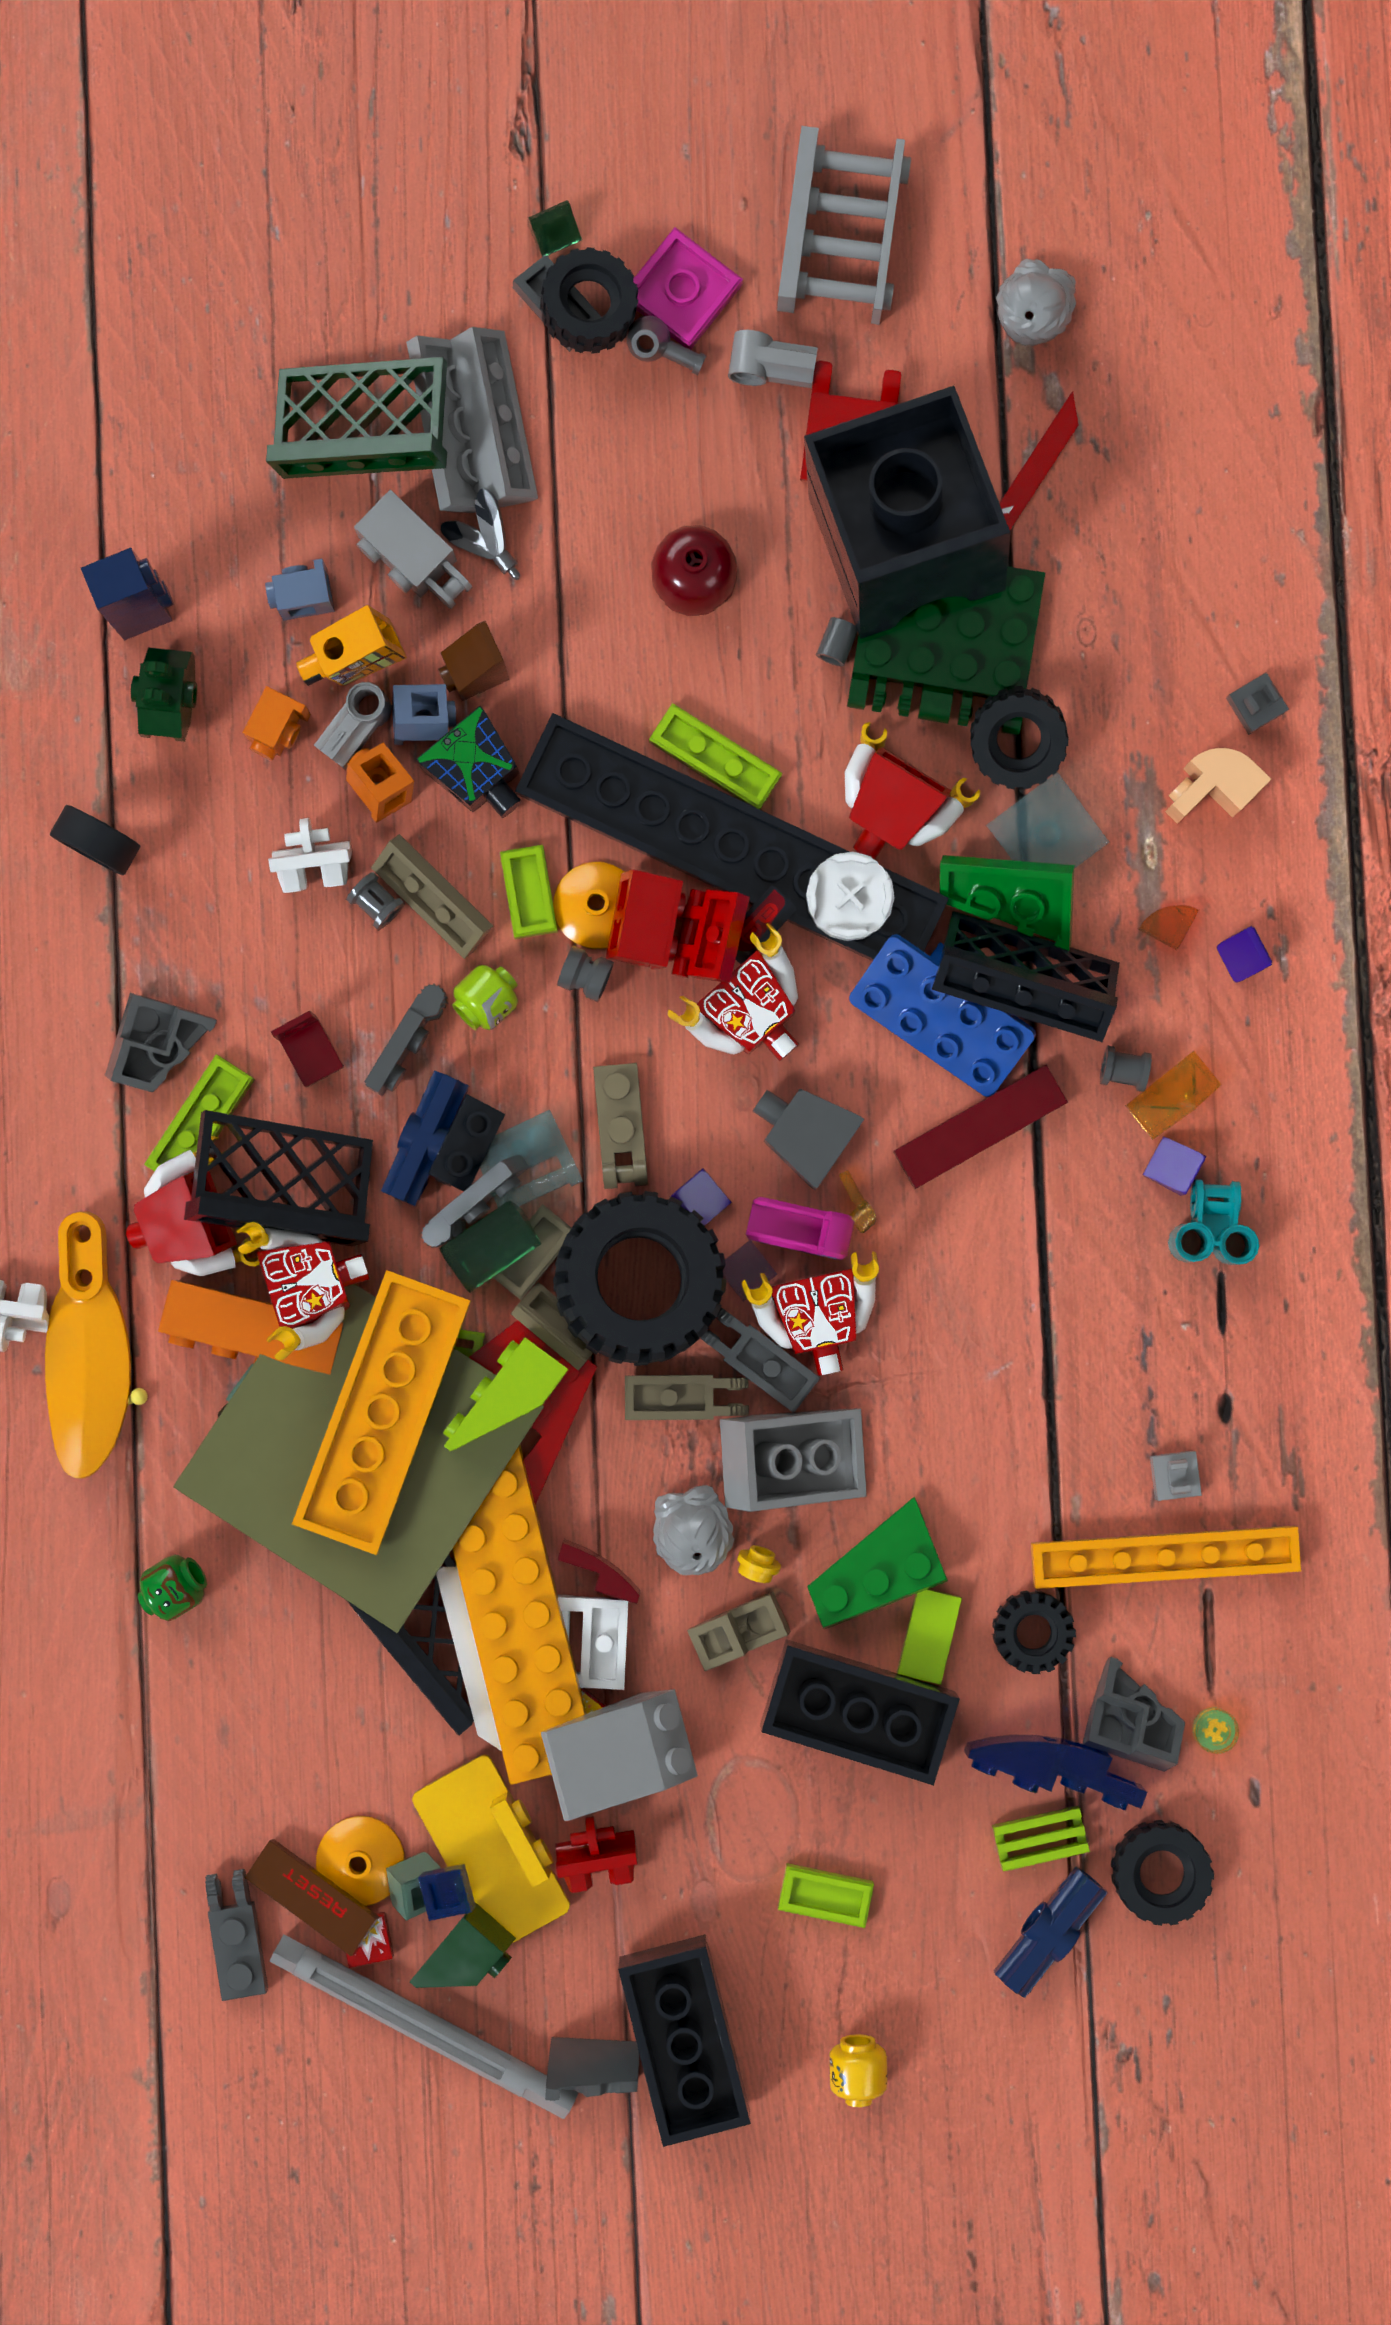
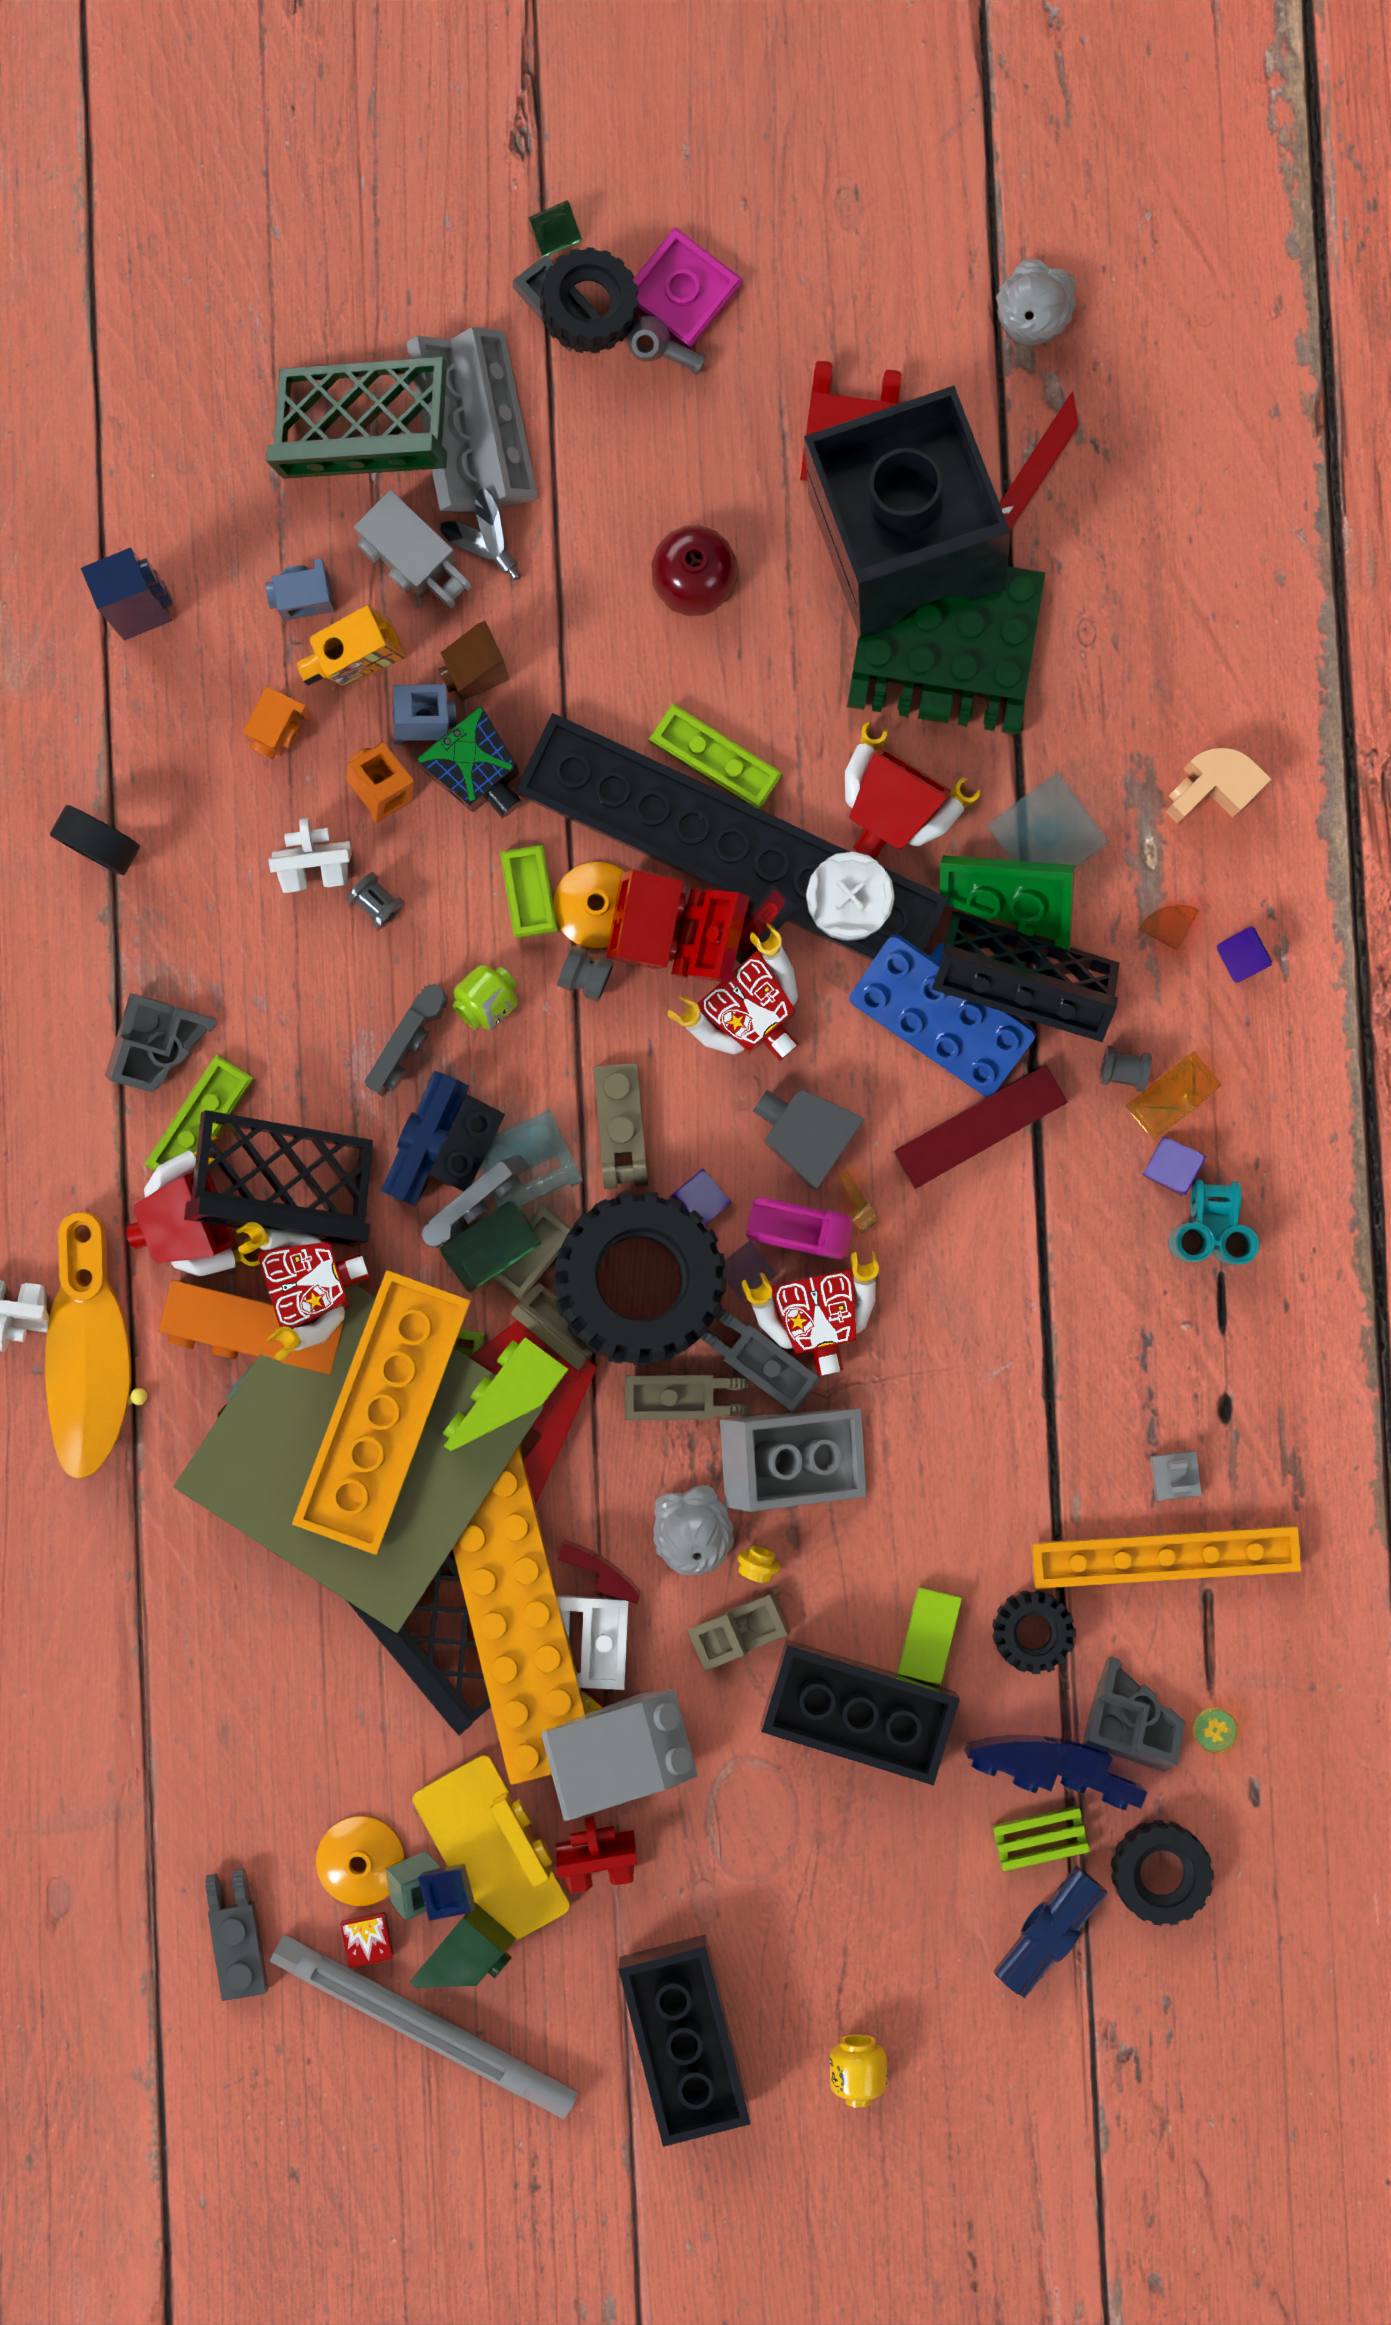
(165, 693): dark green hinge -> none
(172, 1587): green head -> none
(308, 1048): dark red bracket -> none
(312, 1897): reddish brown tile -> none
(351, 729): light grey piece -> none
(431, 896): dark tan plate -> none
(467, 1654): white sticker -> none
(591, 2067): dark grey slope -> none
(760, 359): light grey piece -> none
(808, 200): light grey fence -> none
(825, 1895): lime tile -> none
(837, 641): dark grey hinge -> none
(879, 1570): green wing -> none
(1028, 770): black tyre -> none
(1257, 703): dark grey tile -> none

